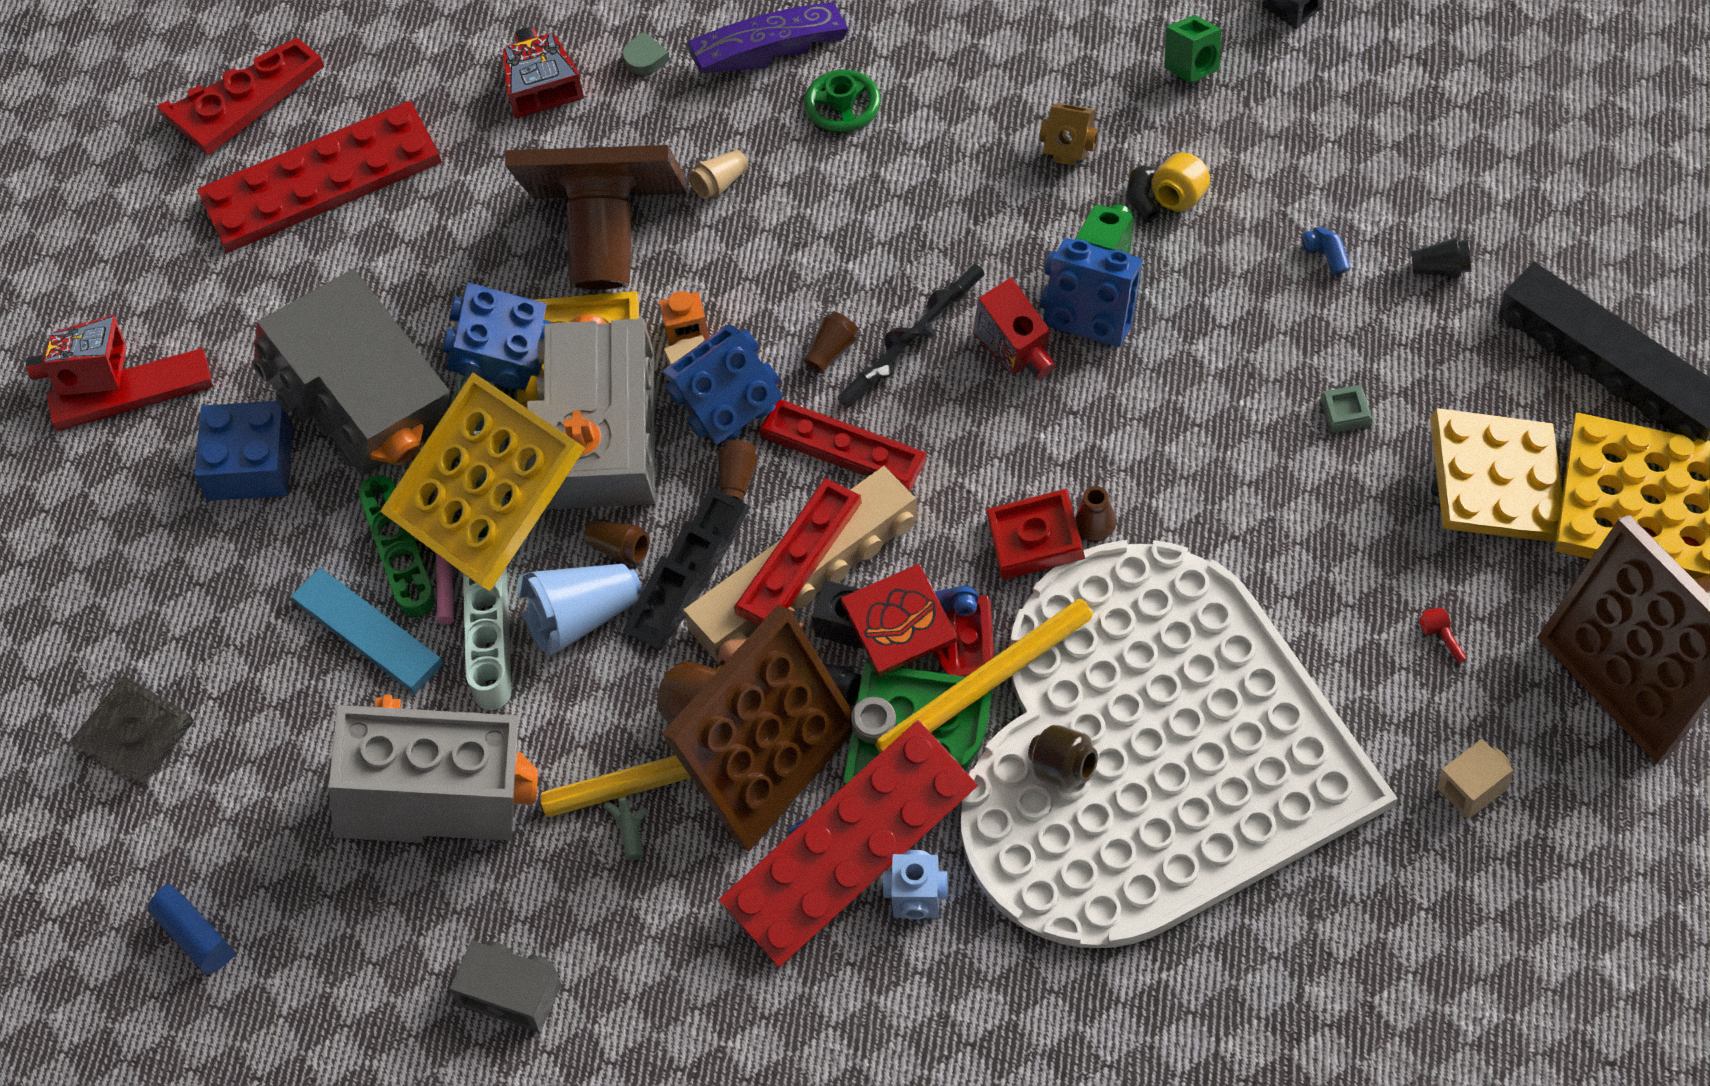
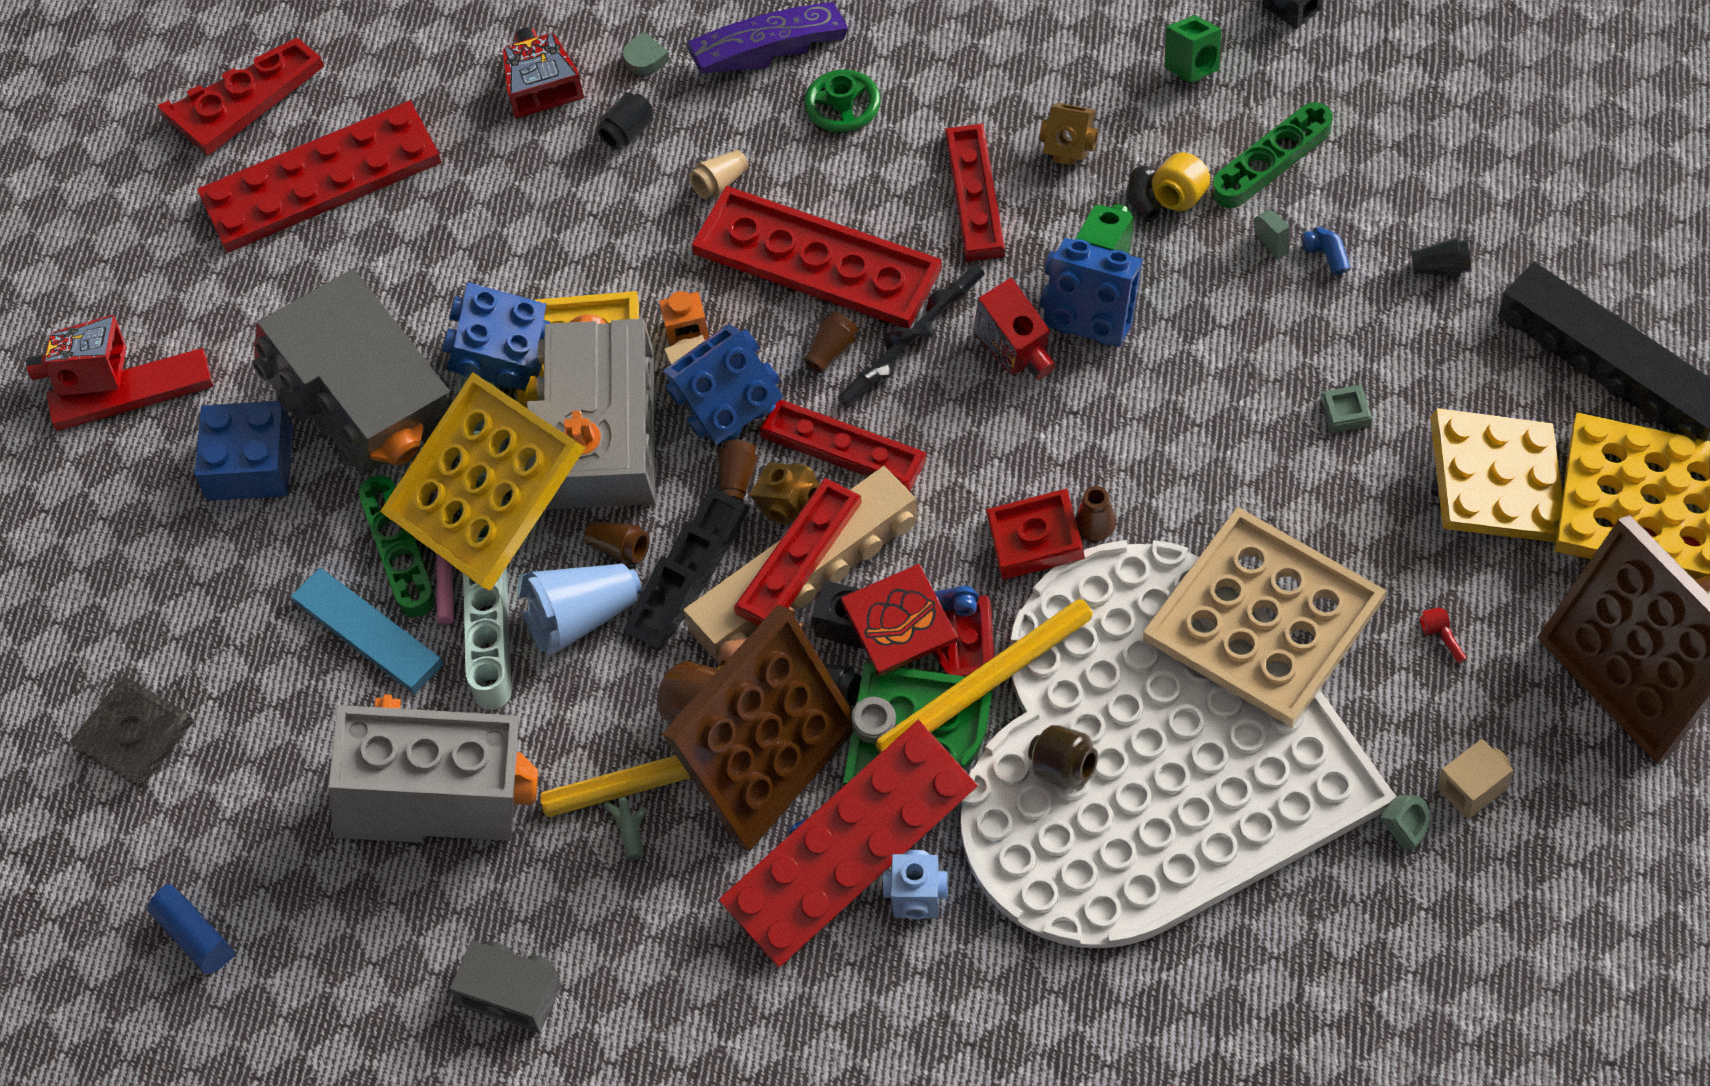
(598, 205): reddish brown piece -> none
(625, 120): none -> black brick
(784, 491): none -> pearl gold brick
(817, 257): none -> red plate
(974, 192): none -> red tile
(1269, 152): none -> green beam
(1271, 641): none -> tan piece
(1272, 233): none -> sand green tile
(1407, 820): none -> sand green tile

